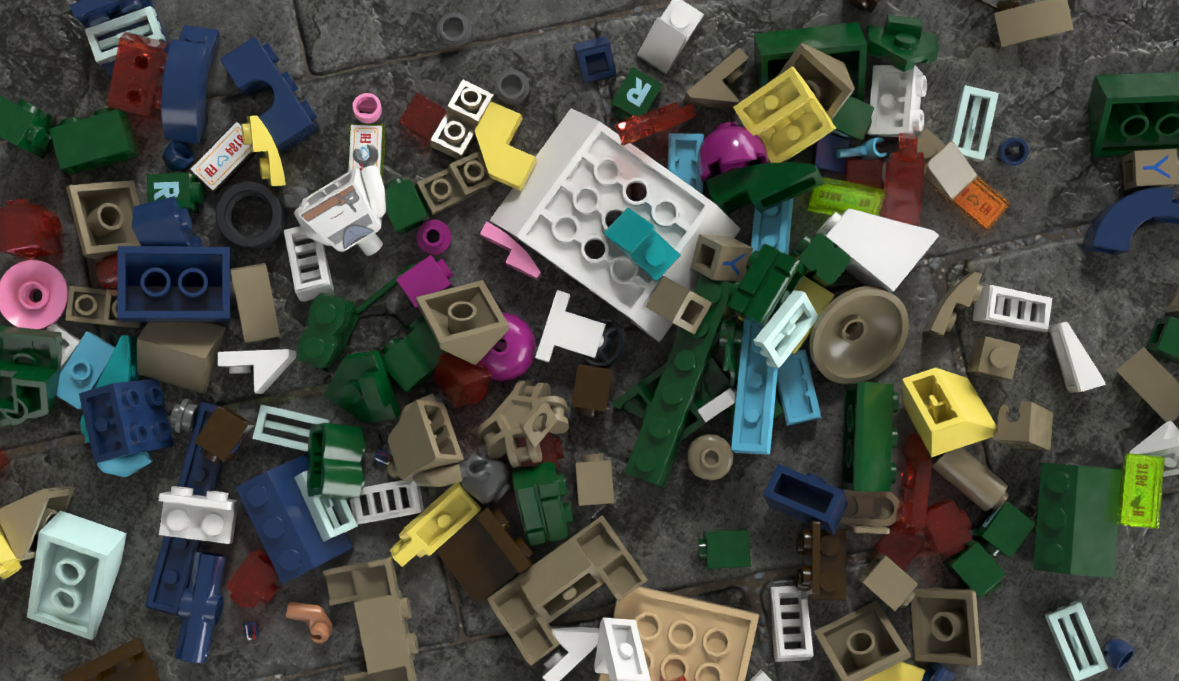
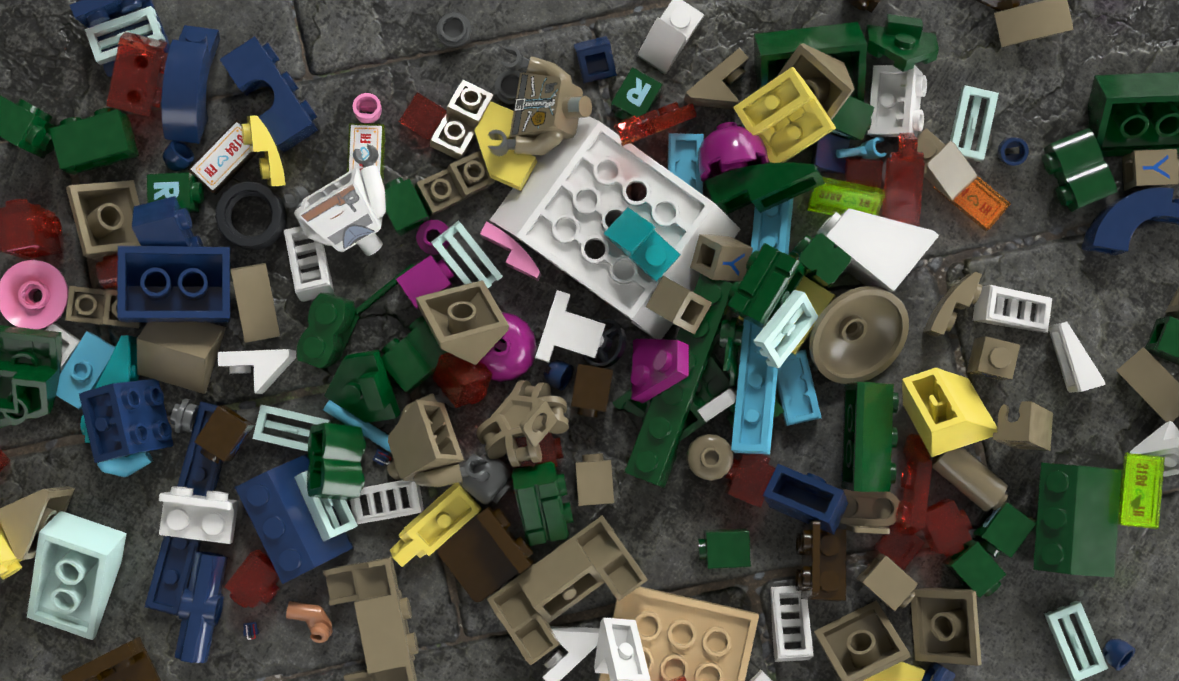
(368, 430): none -> medium azure bar
(448, 235): none -> light aqua tile
(544, 108): none -> dark tan torso
(559, 374): none -> dark blue hinge
(657, 366): none -> magenta wing
(749, 478): none -> clear red brick
(1079, 170): none -> dark green brick

